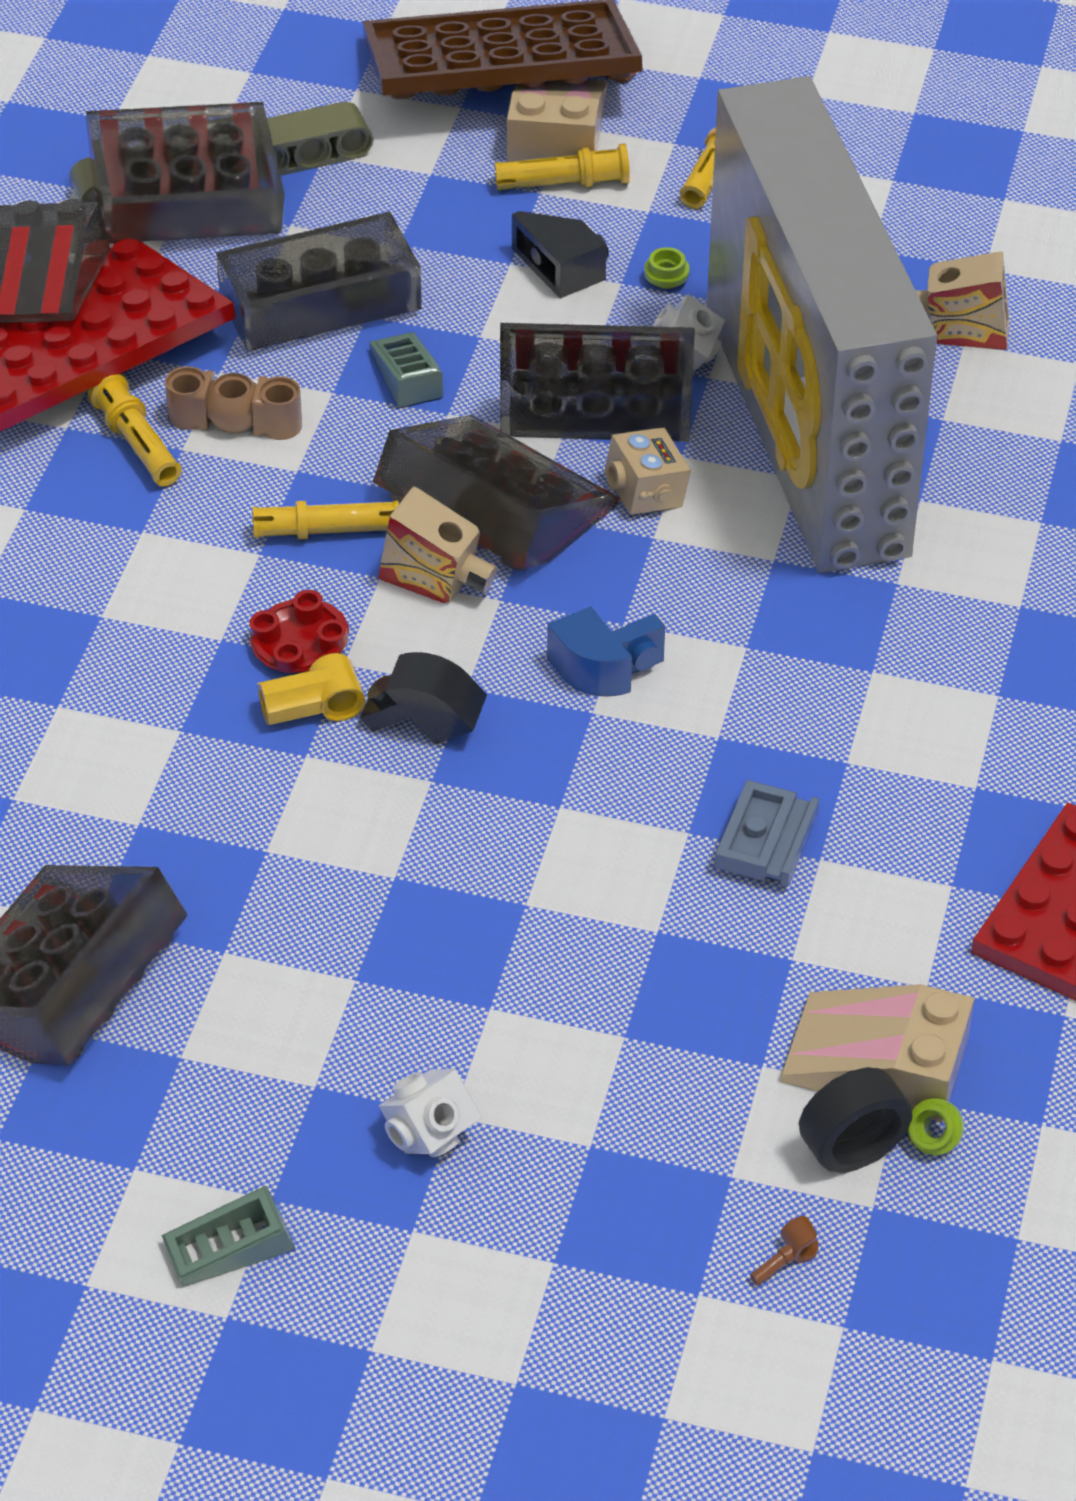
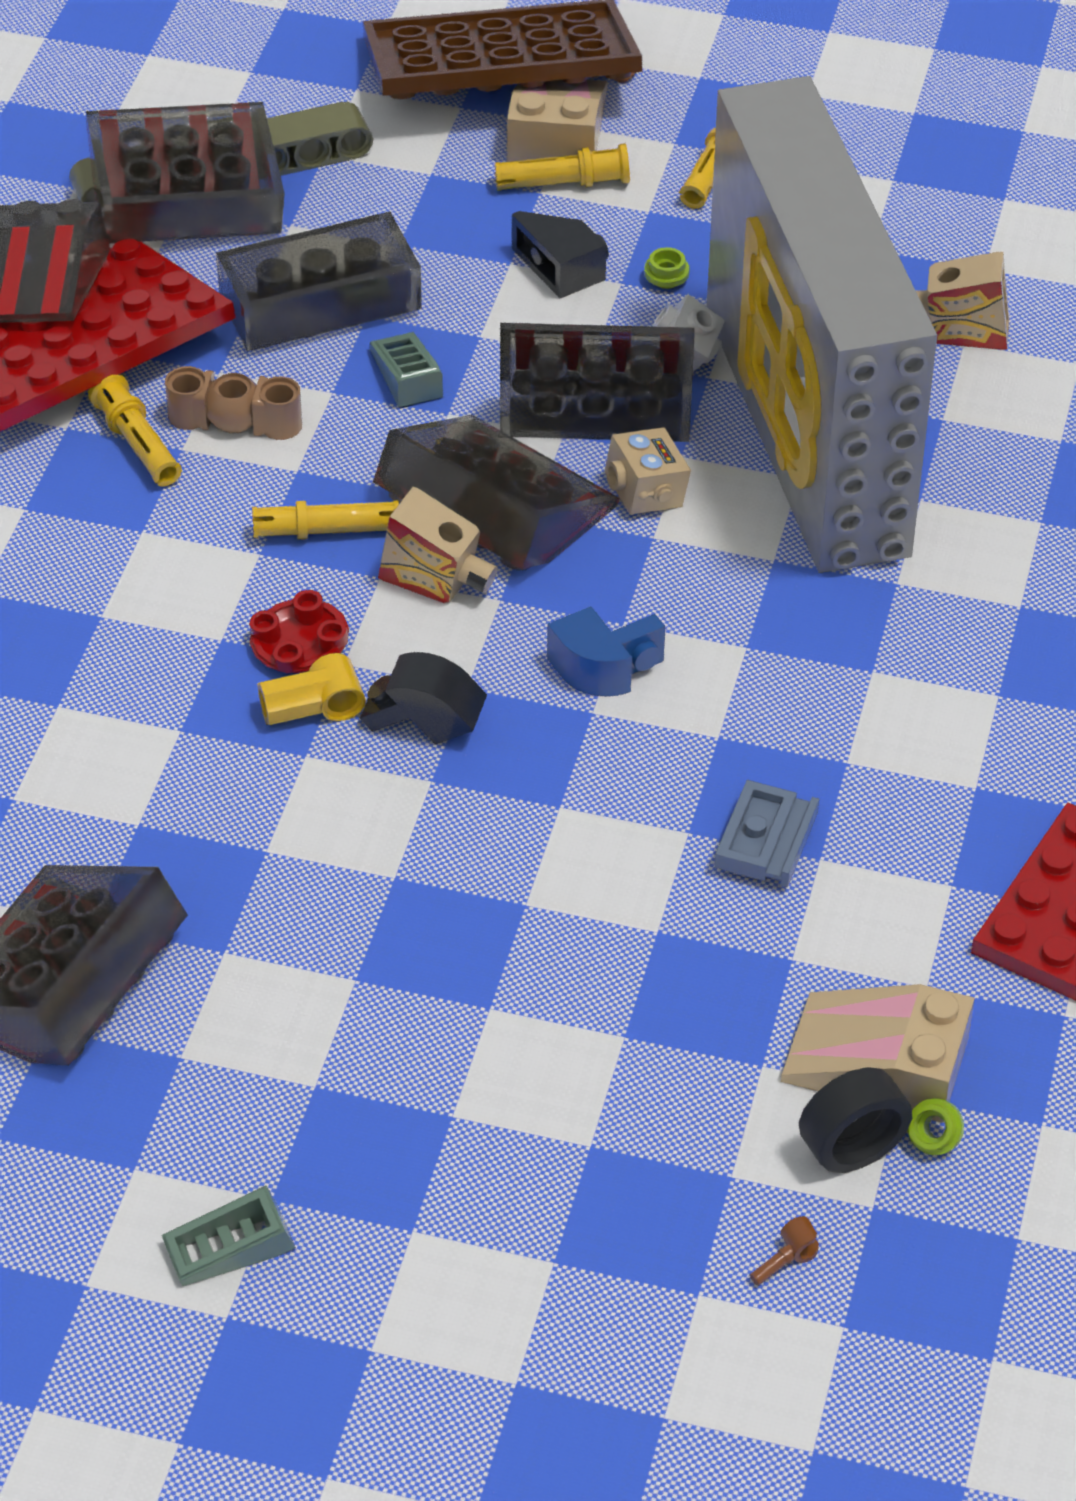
(429, 1112): white brick -> none

